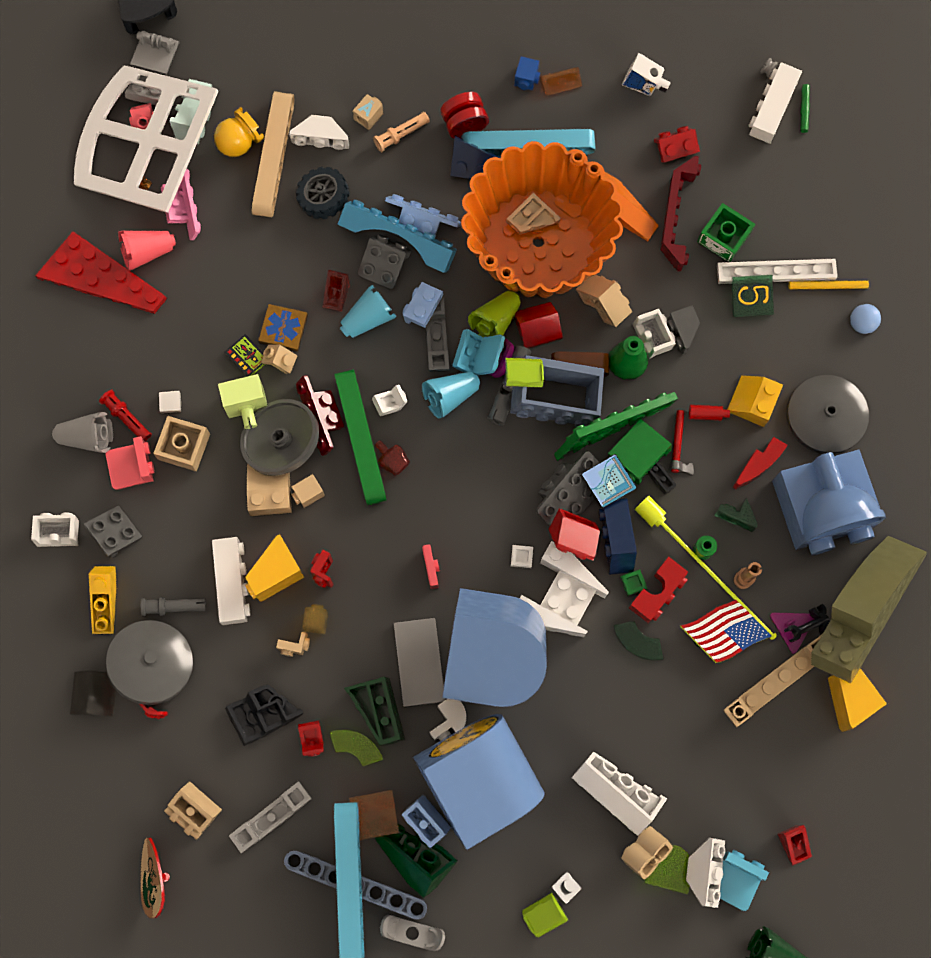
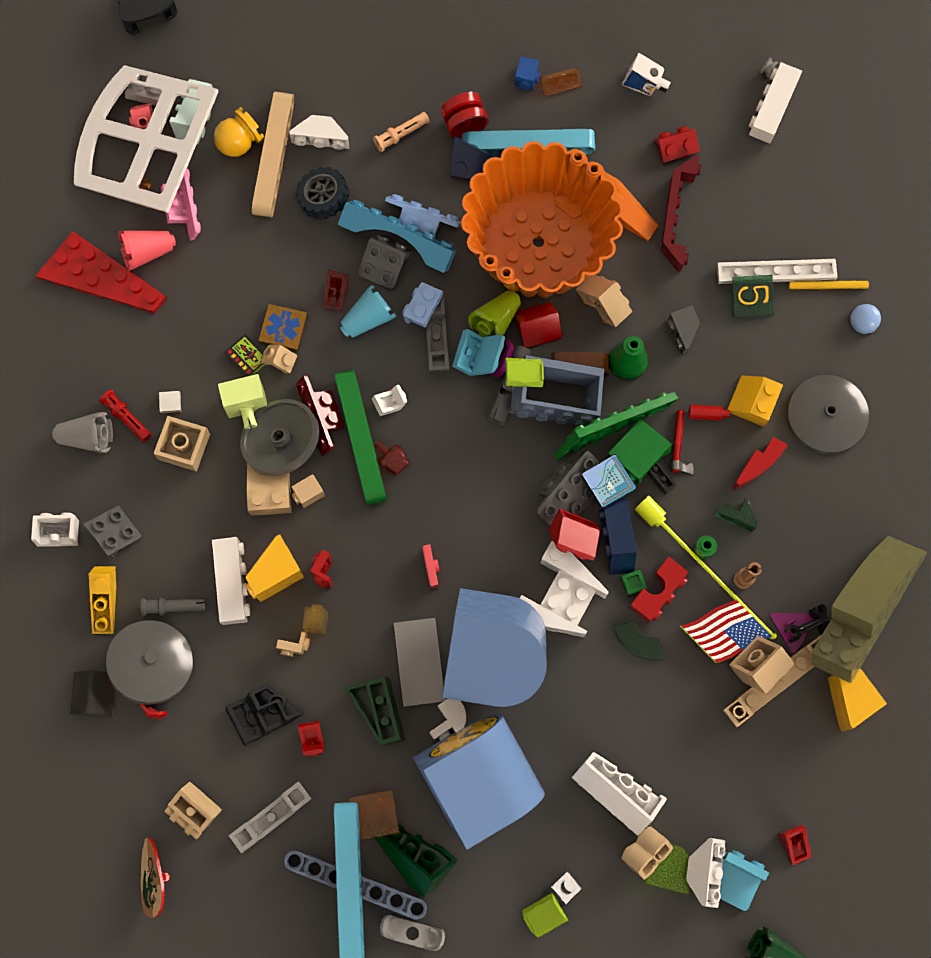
(130, 464): coral bracket -> none
(154, 52): light grey hinge -> none
(356, 744): clear neon green tile -> none
(368, 111): tan brick -> none
(426, 821): light blue brick -> none
(449, 392): medium azure cone -> none
(521, 556): white tile -> none
(532, 216): tan wing -> none
(654, 333): white window -> none
(726, 232): green brick -> none
(762, 664): none -> tan brick
(805, 108): green piece -> none
(828, 501): medium blue piece -> none

